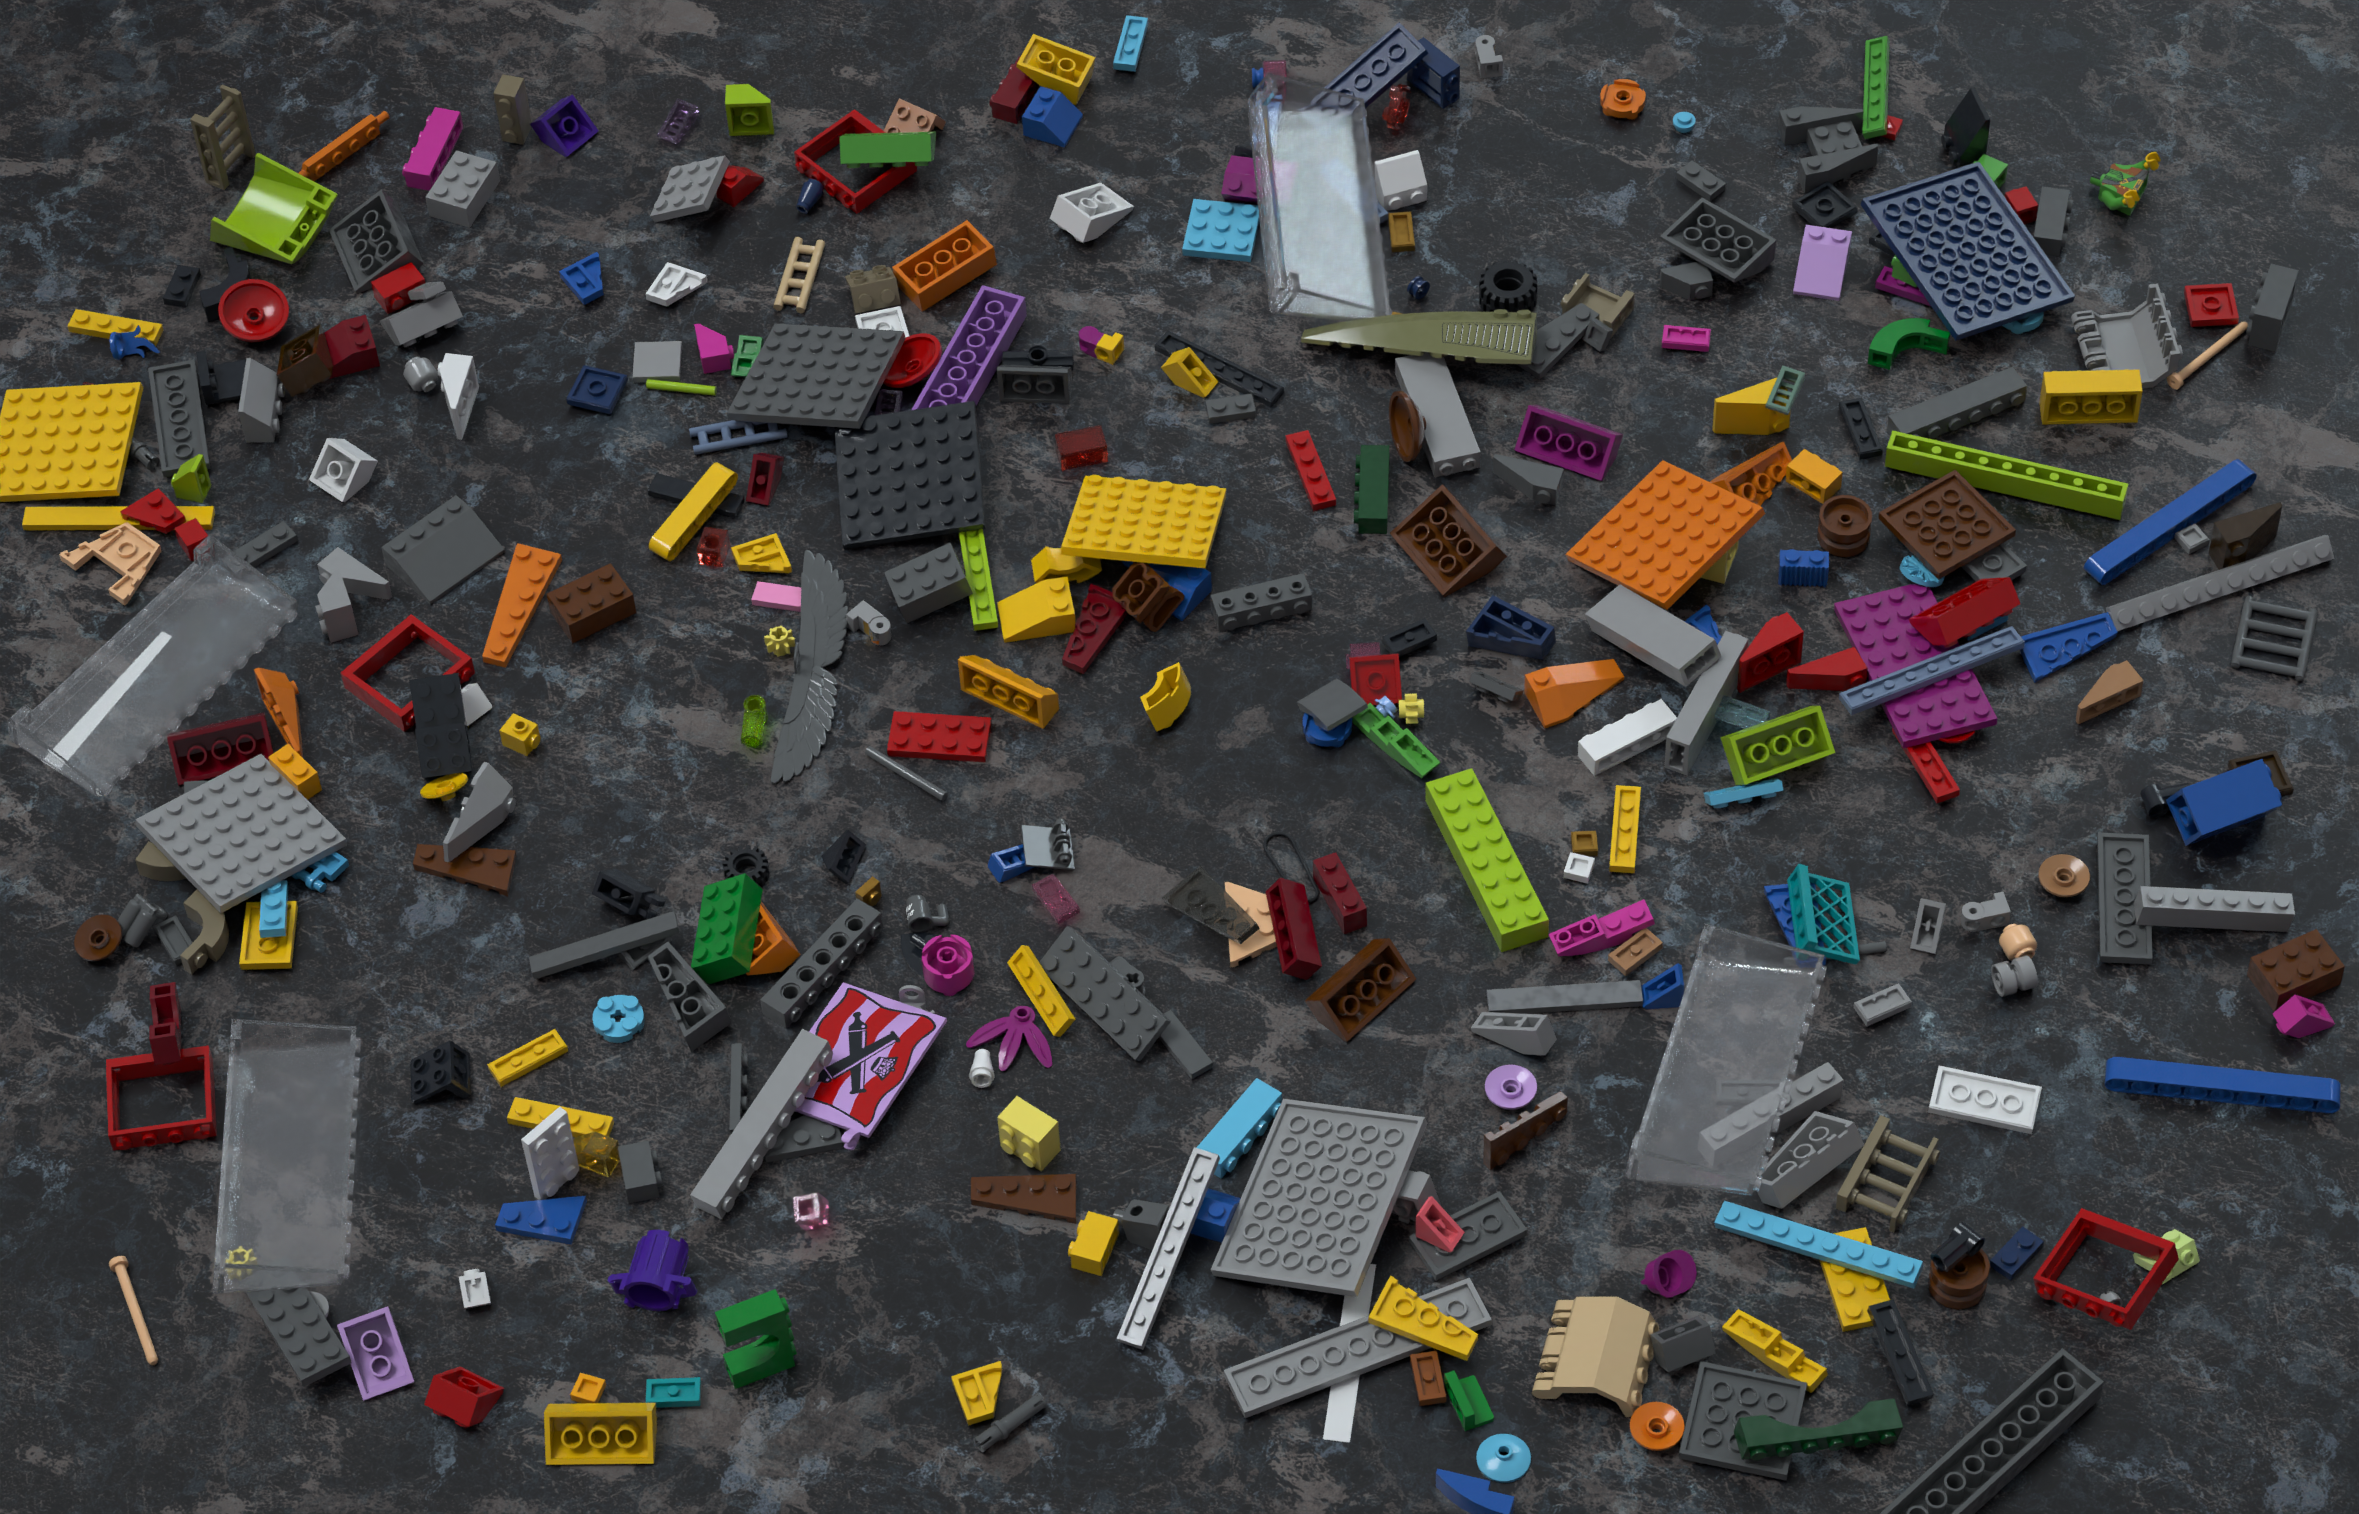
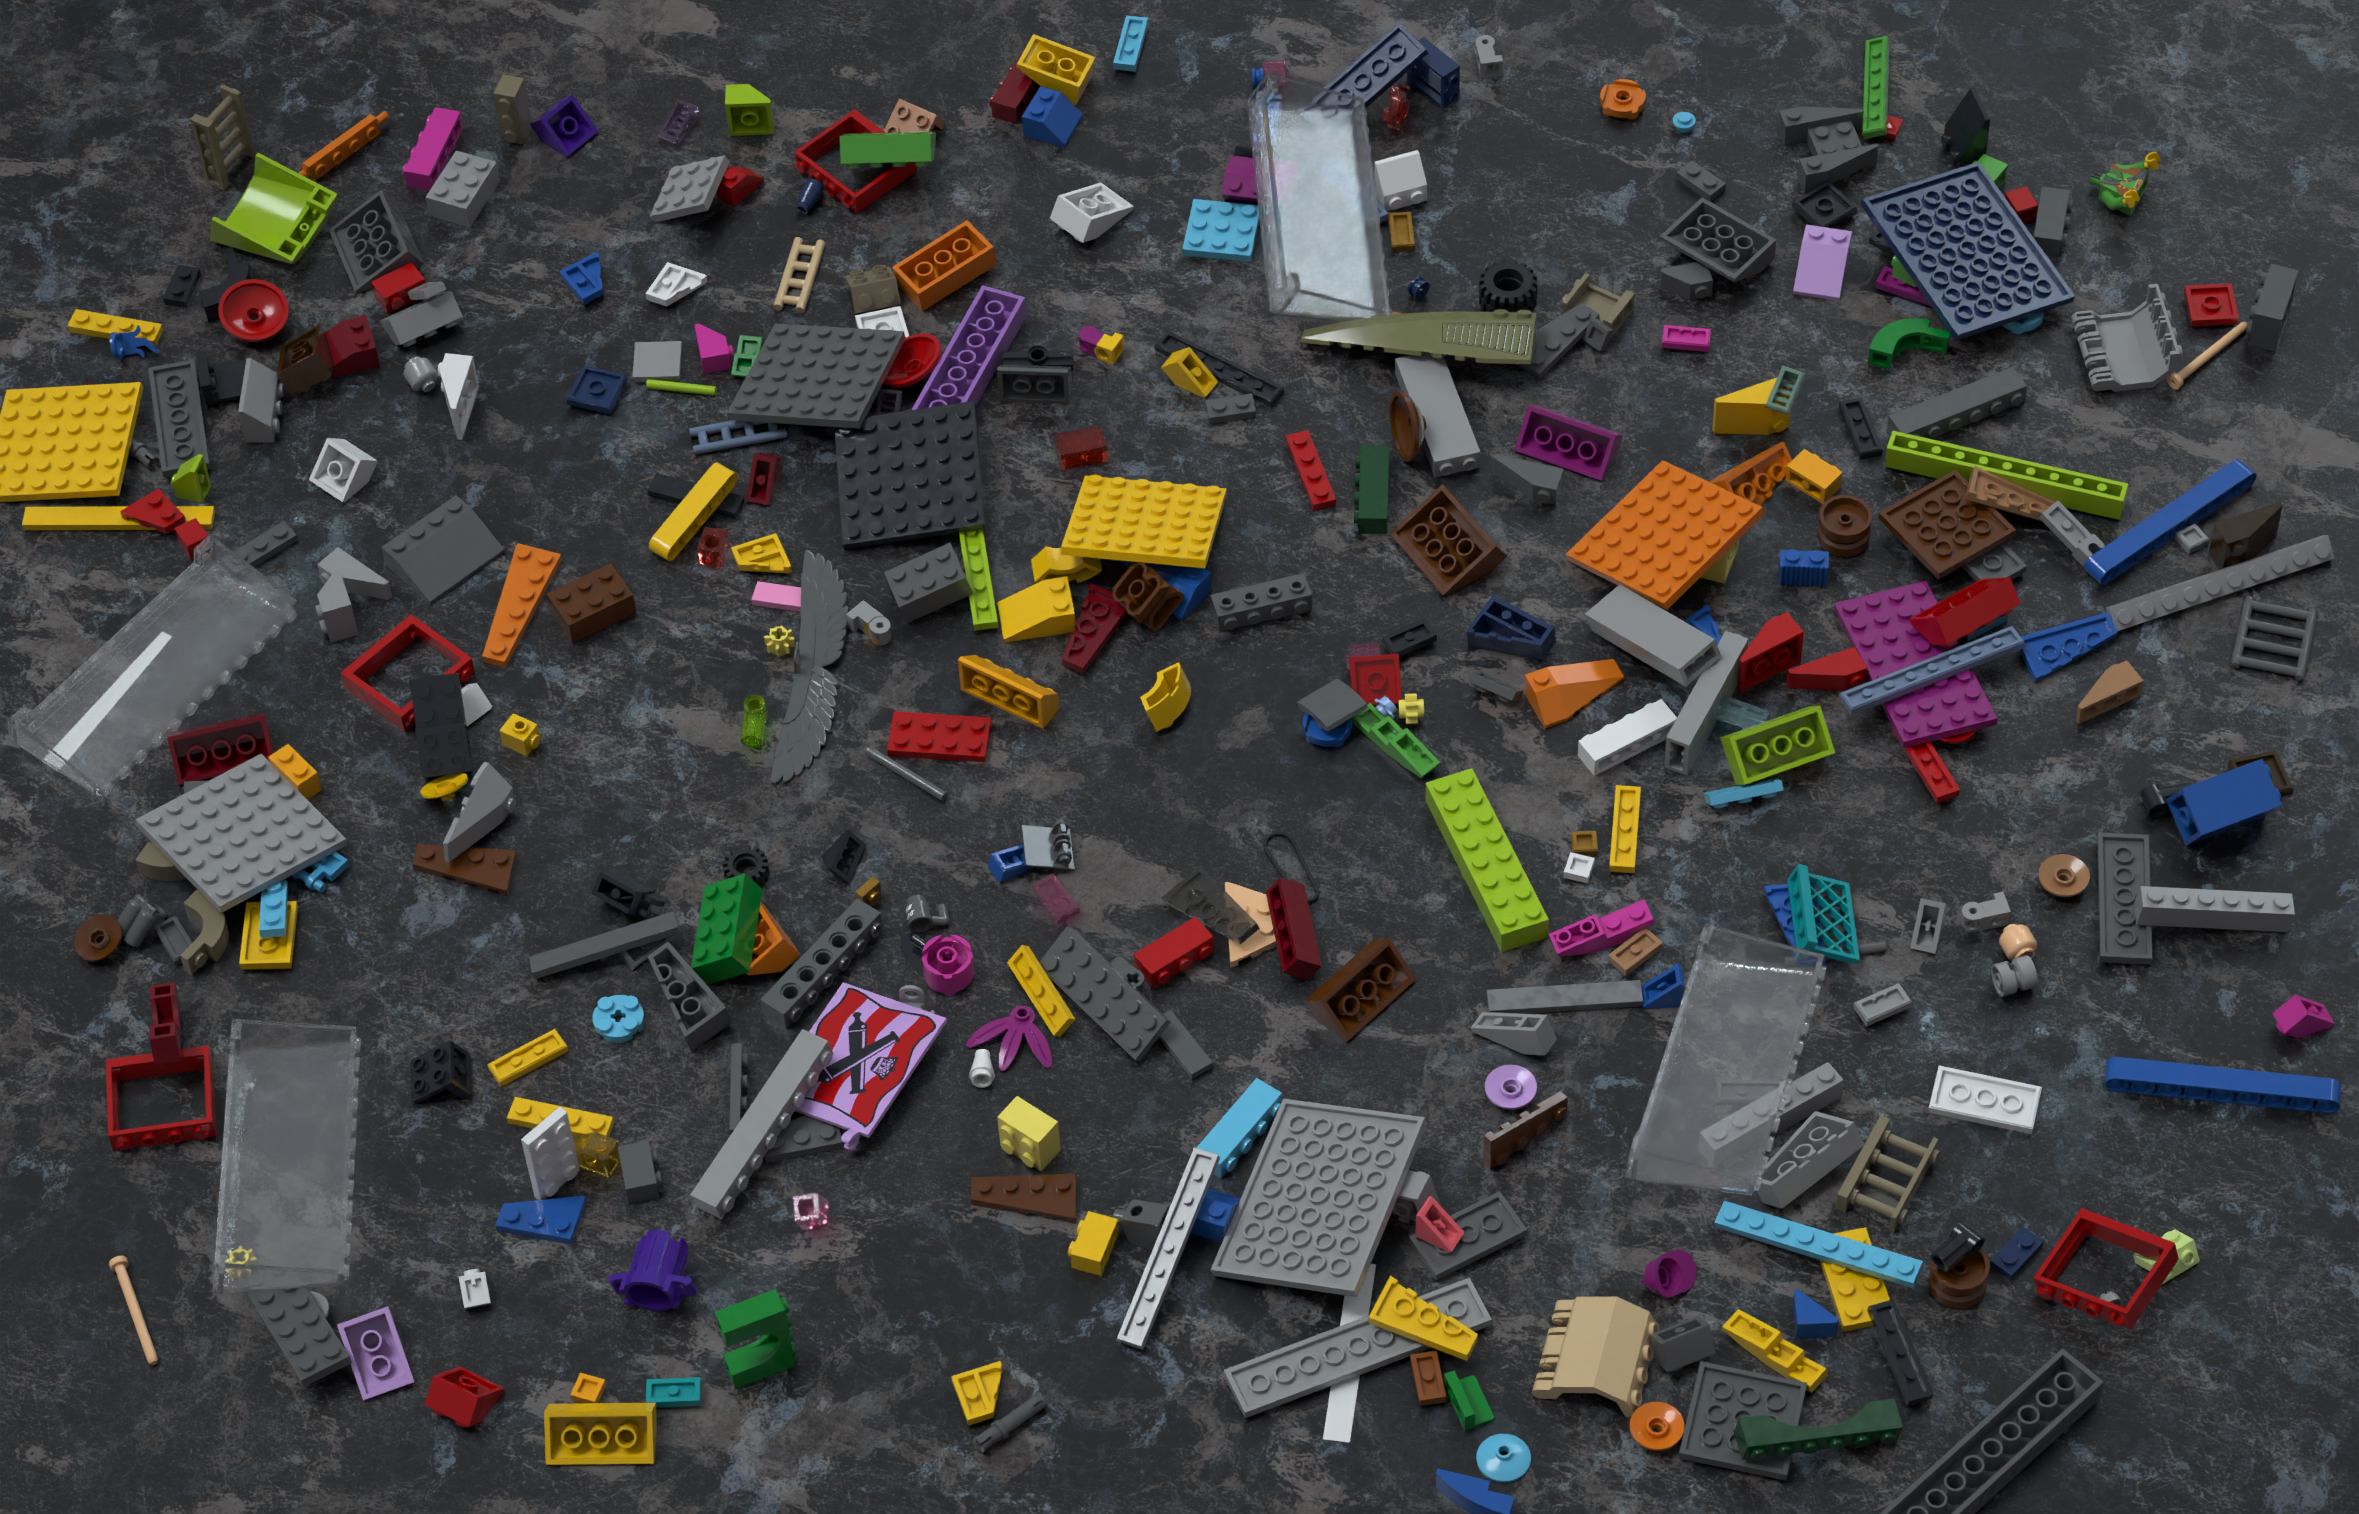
(124, 551): light nougat wing -> none
(281, 702): orange wedge -> none
(1174, 952): none -> red brick
(1339, 893): dark red brick -> none
(1811, 1318): none -> blue slope
(1918, 573): medium azure wheel -> none
(2005, 495): none -> medium nougat wing
(2071, 532): none -> light grey plate
(2090, 397): yellow brick -> none
(2295, 968): reddish brown brick -> none

